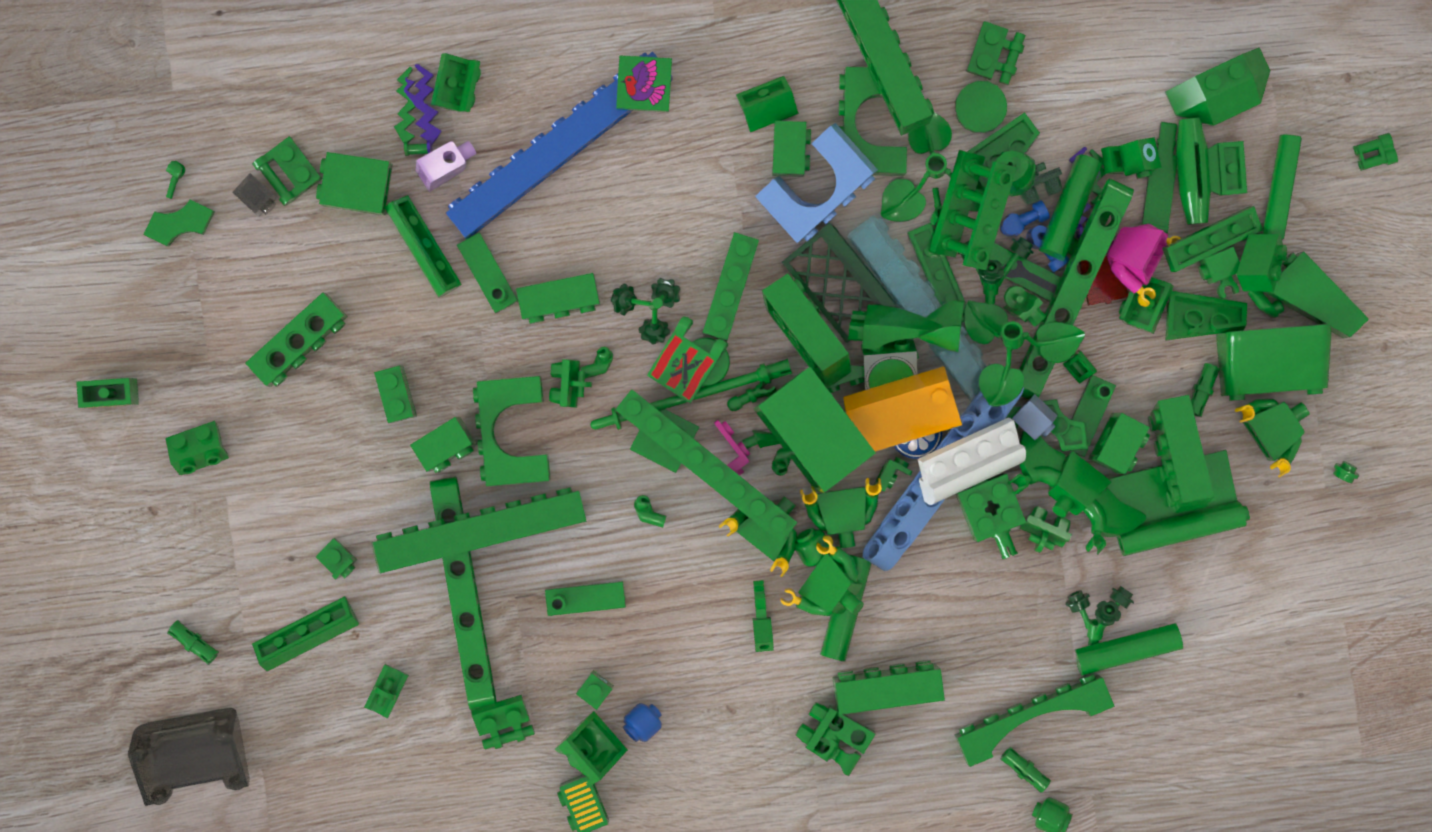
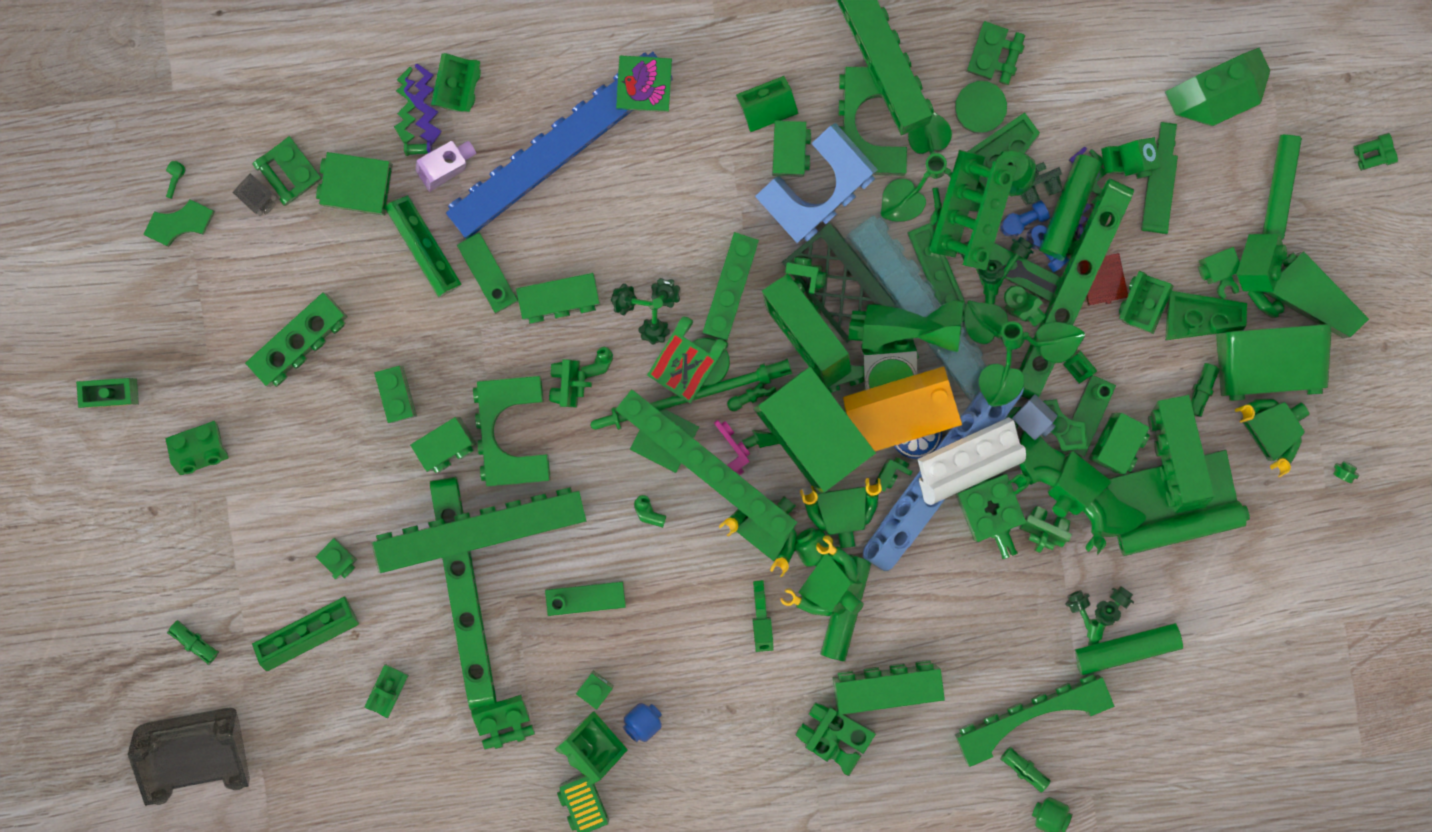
(781, 461): green arm -> none
(804, 267): none -> green bracket
(1136, 255): dark pink torso -> none
(1206, 170): green plate -> none
(1212, 239): green plate -> none

